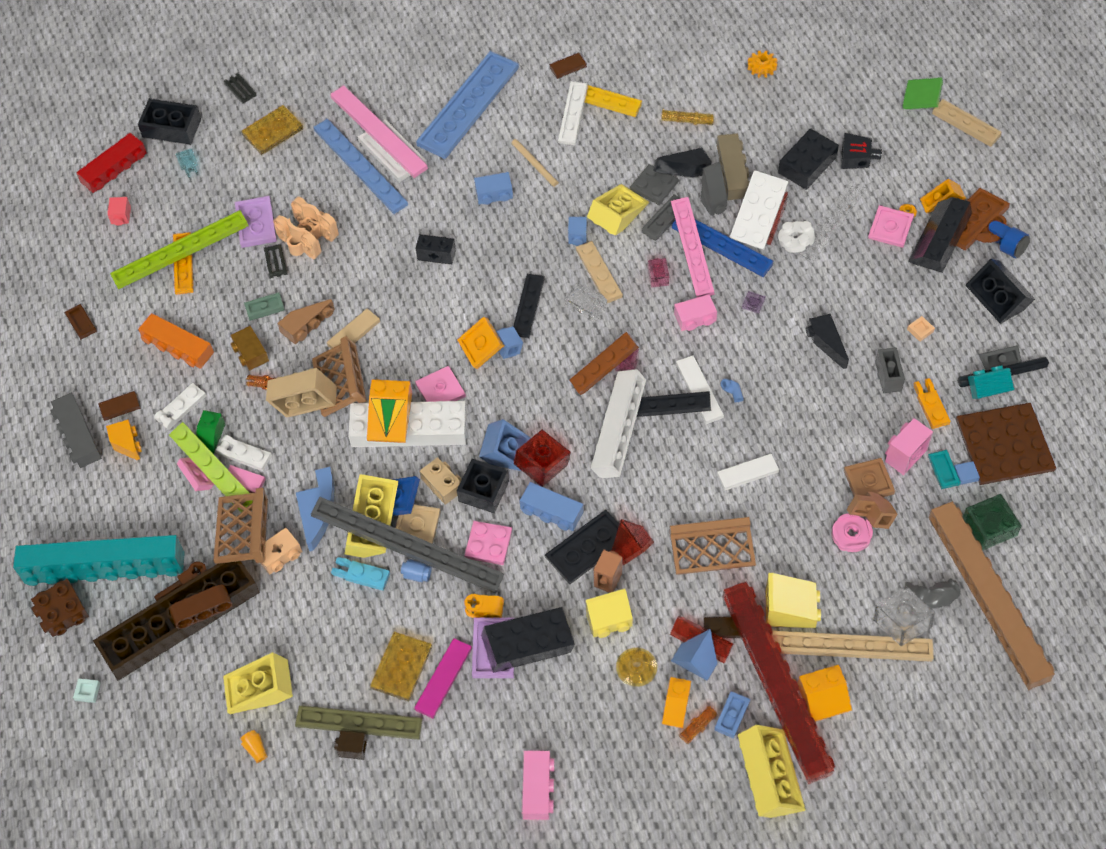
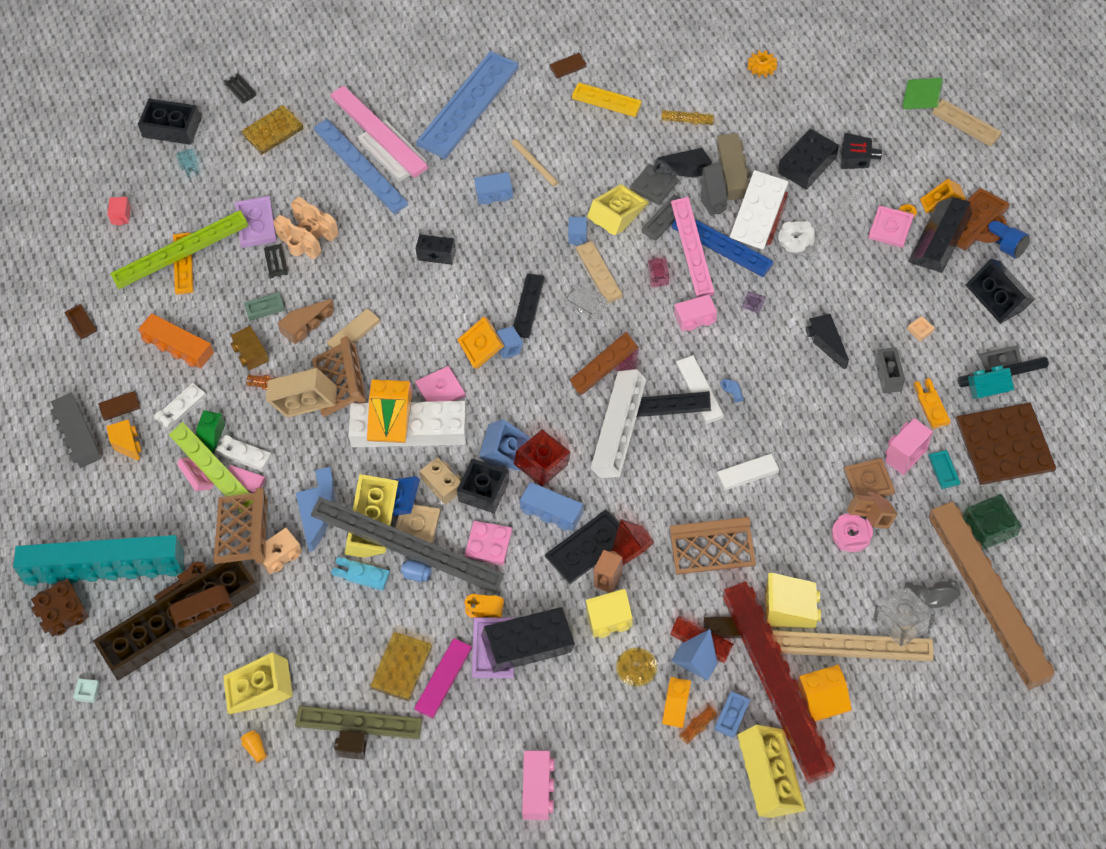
(111, 163): red brick -> none
(573, 113): white tile -> none
(967, 472): medium blue tile -> none

